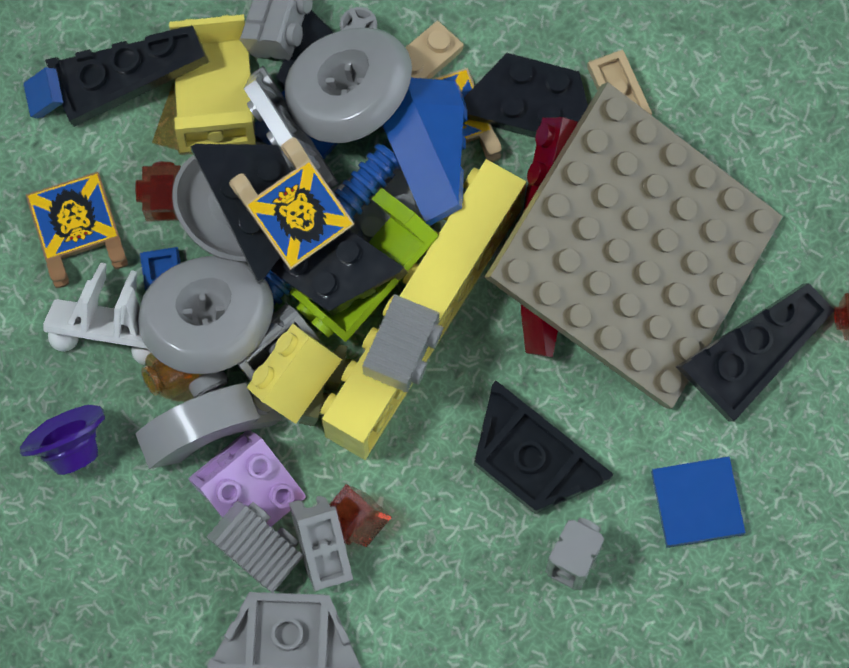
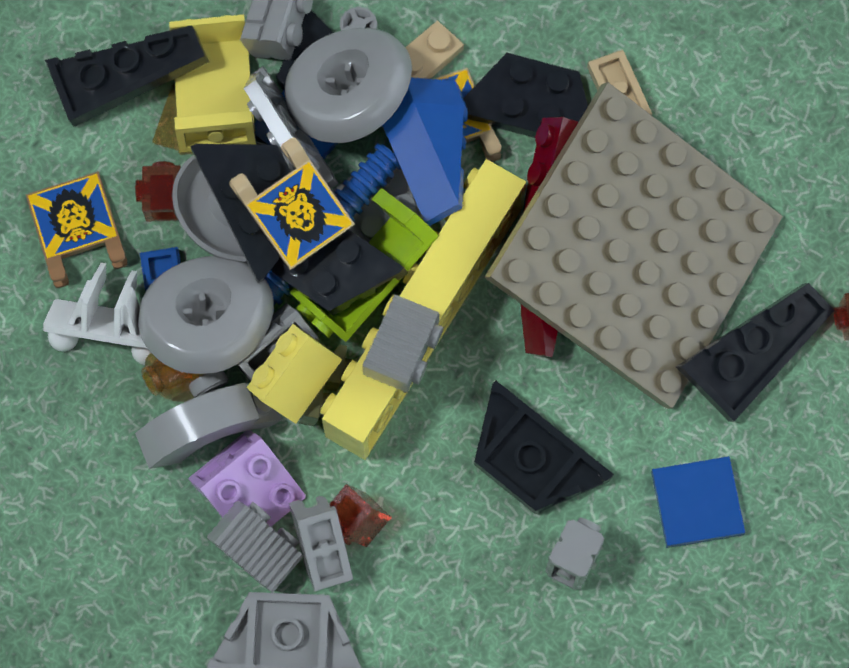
(43, 92): blue tile -> none
(66, 440): dark purple hat -> none

